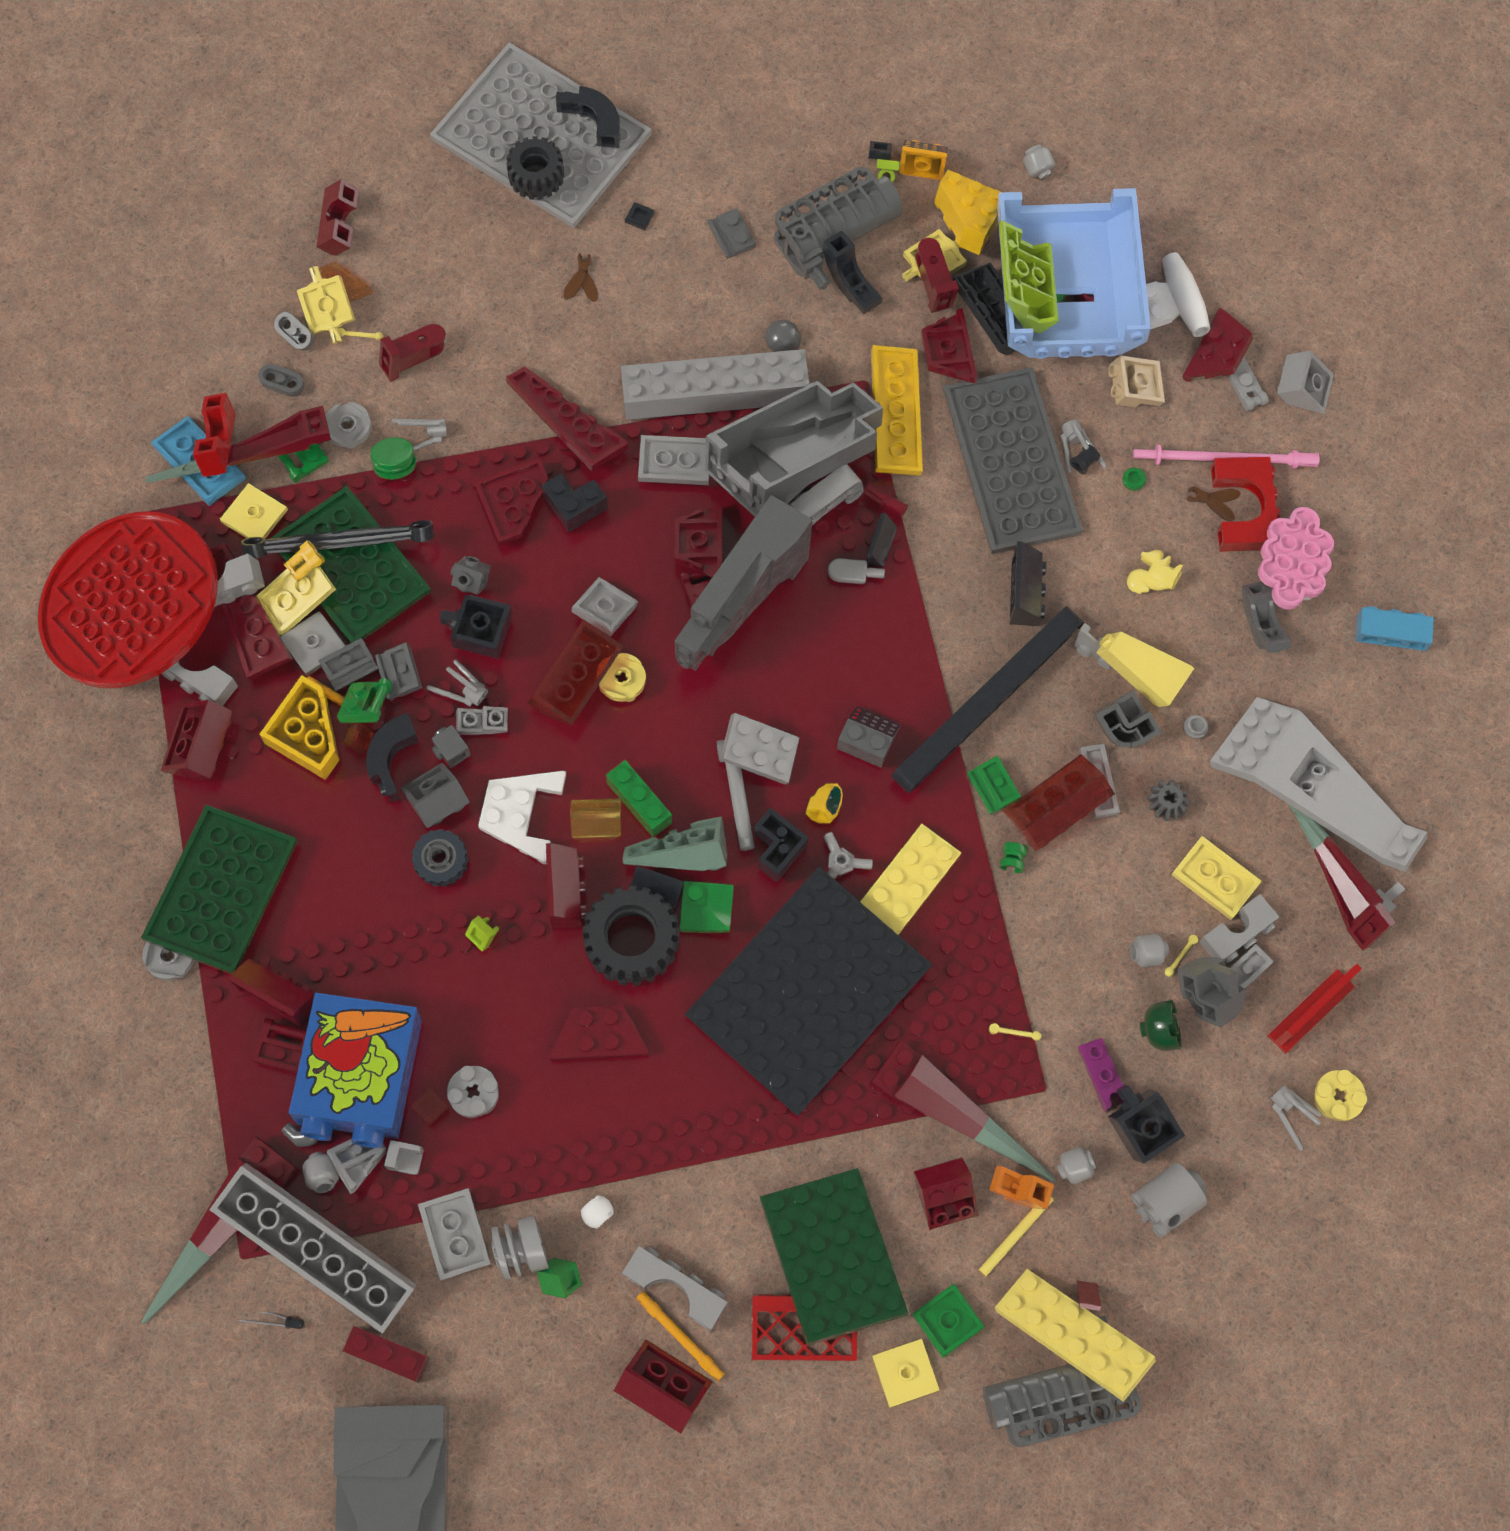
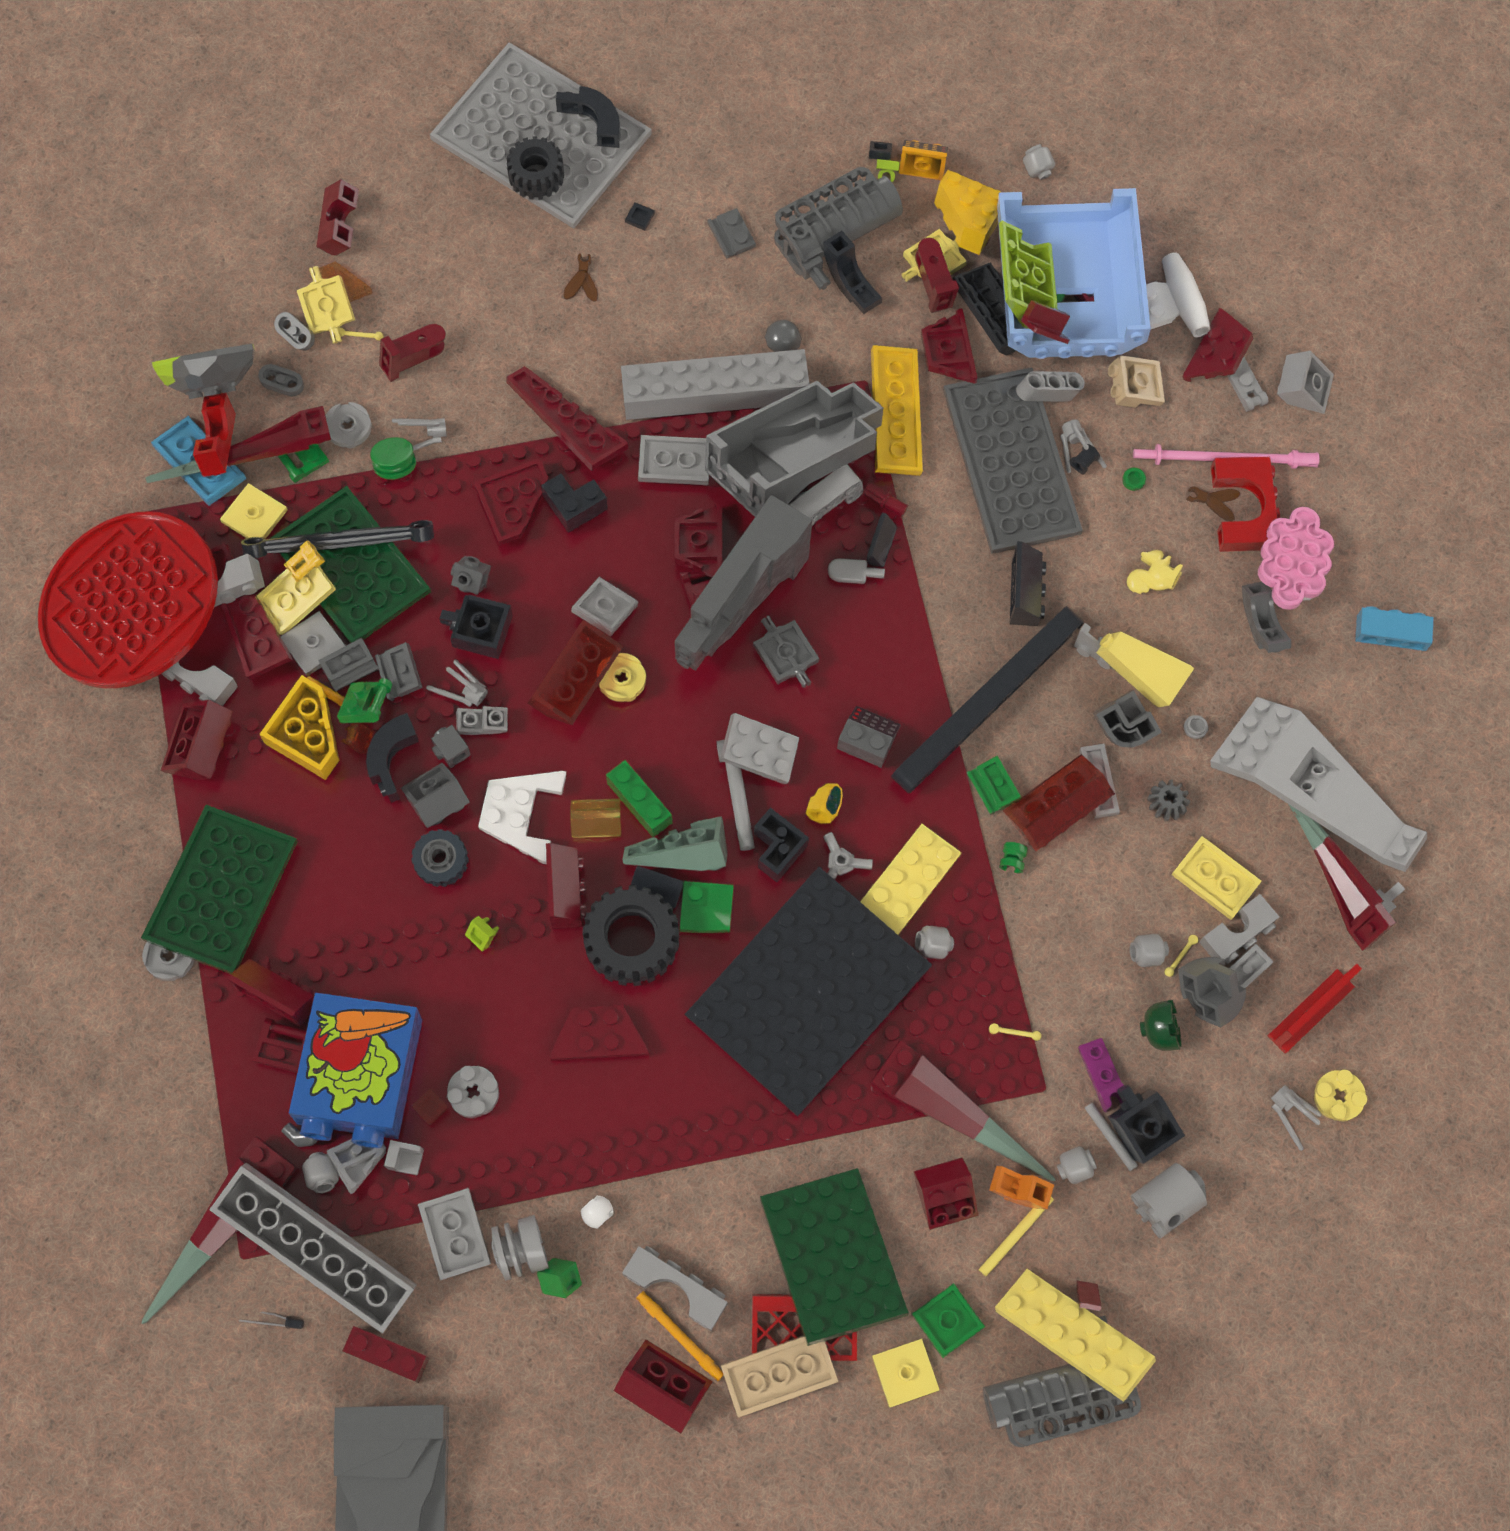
(206, 370): none -> dark grey rock
(778, 1374): none -> tan plate
(786, 652): none -> dark grey plate
(934, 942): none -> light grey head
(1046, 321): none -> dark red panel
(1050, 386): none -> light grey beam
(1111, 1136): none -> light grey bar

